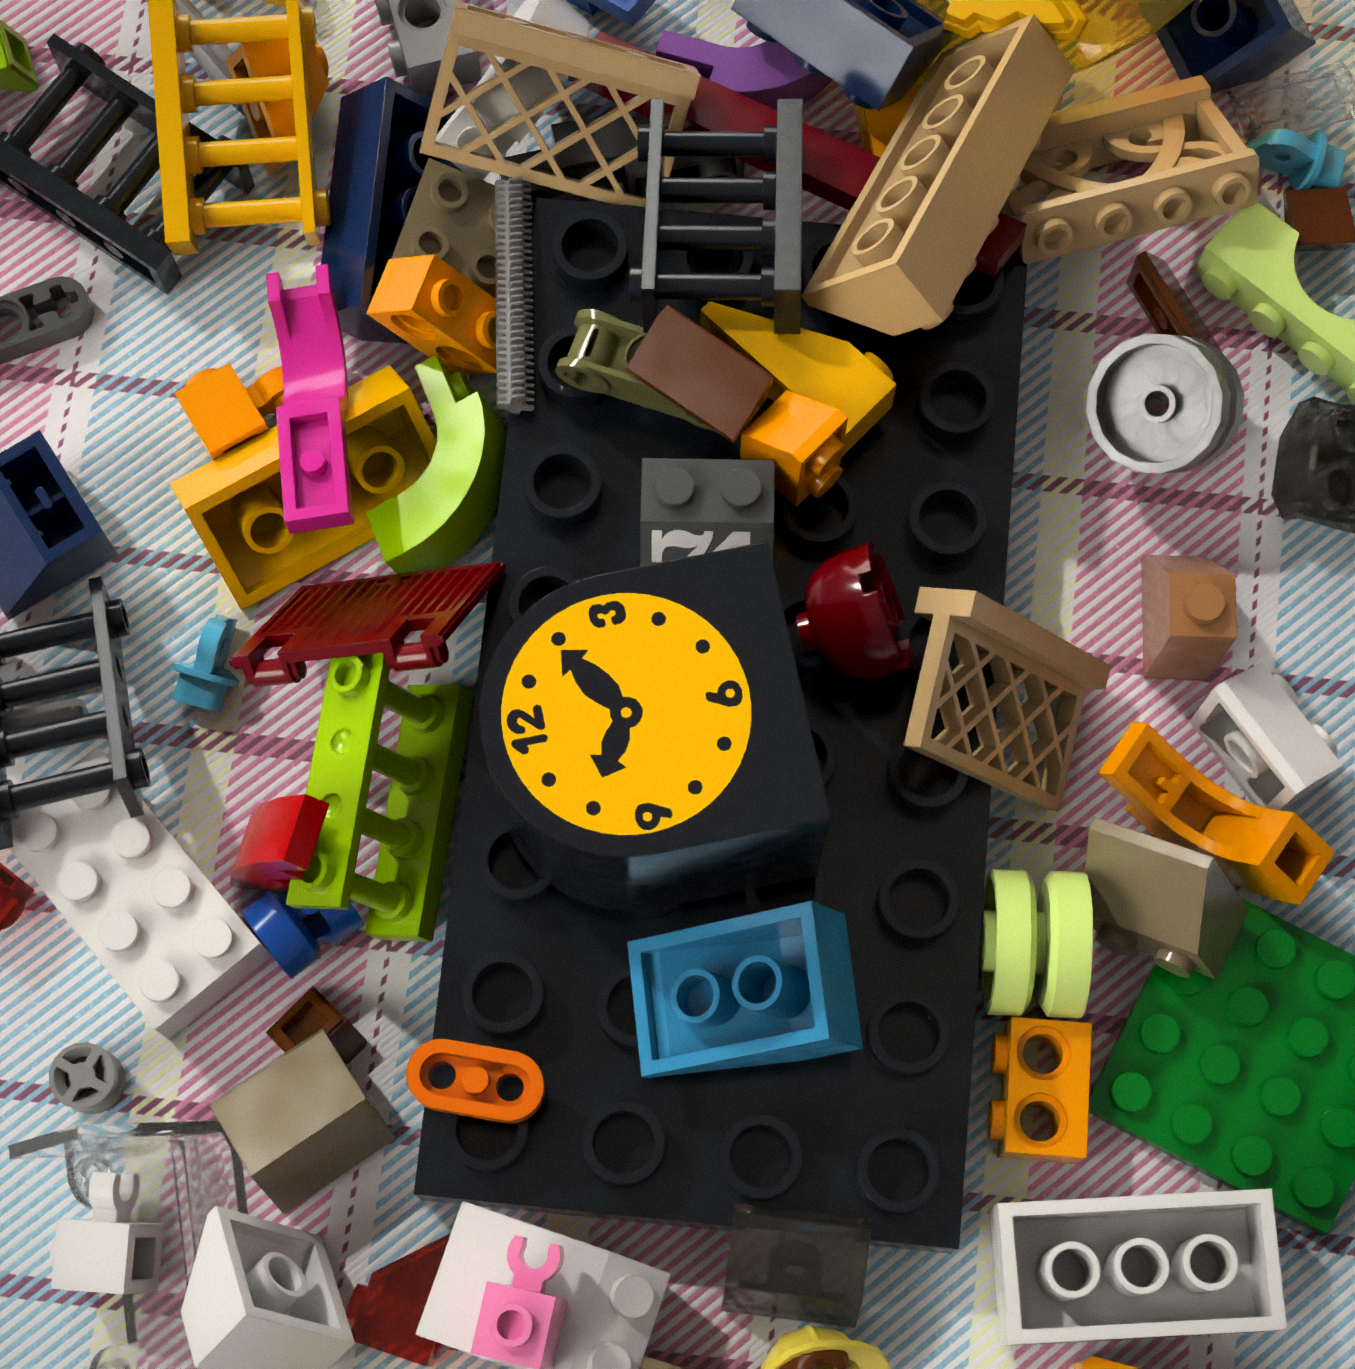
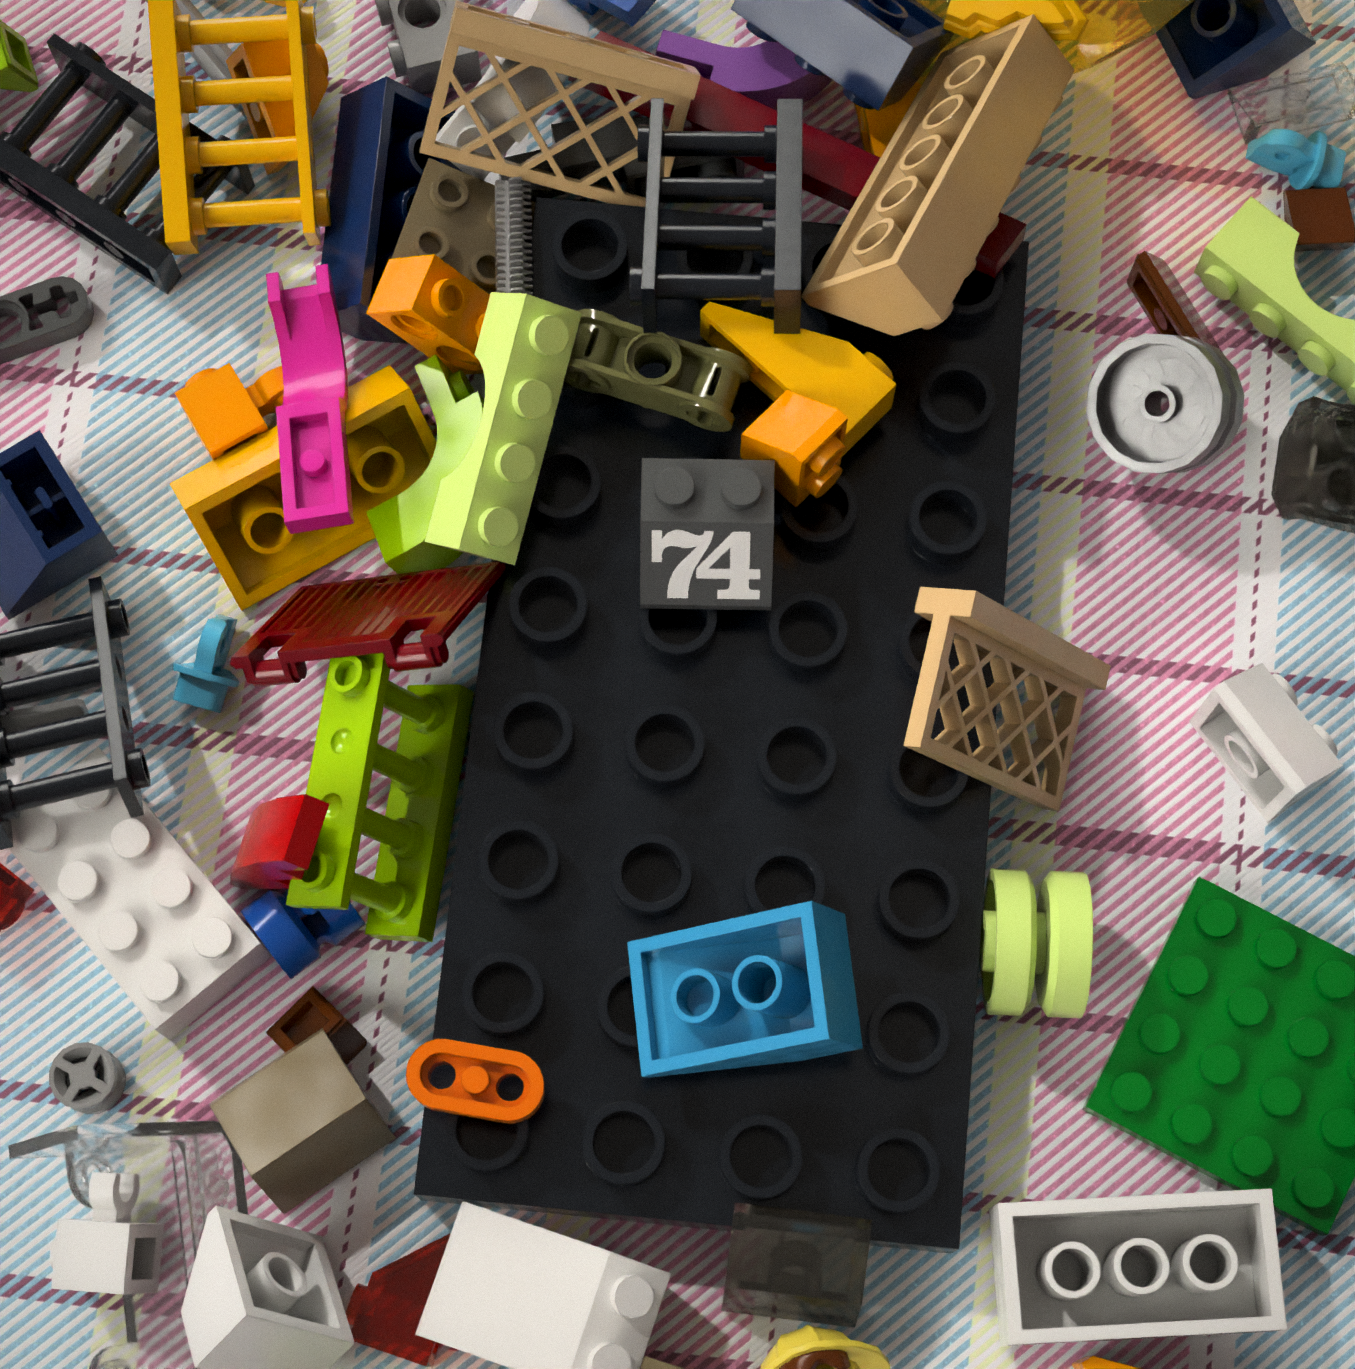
(521, 1320): bright pink brick -> none
(524, 365): none -> yellowish green arch
(656, 735): brick -> none
(700, 373): reddish brown slope -> none
(855, 616): dark red cylinder -> none
(1059, 1093): light orange brick -> none
(1140, 126): tan fence -> none
(1161, 900): dark tan slope -> none
(1186, 616): medium nougat slope -> none
(1254, 845): light orange arch -> none

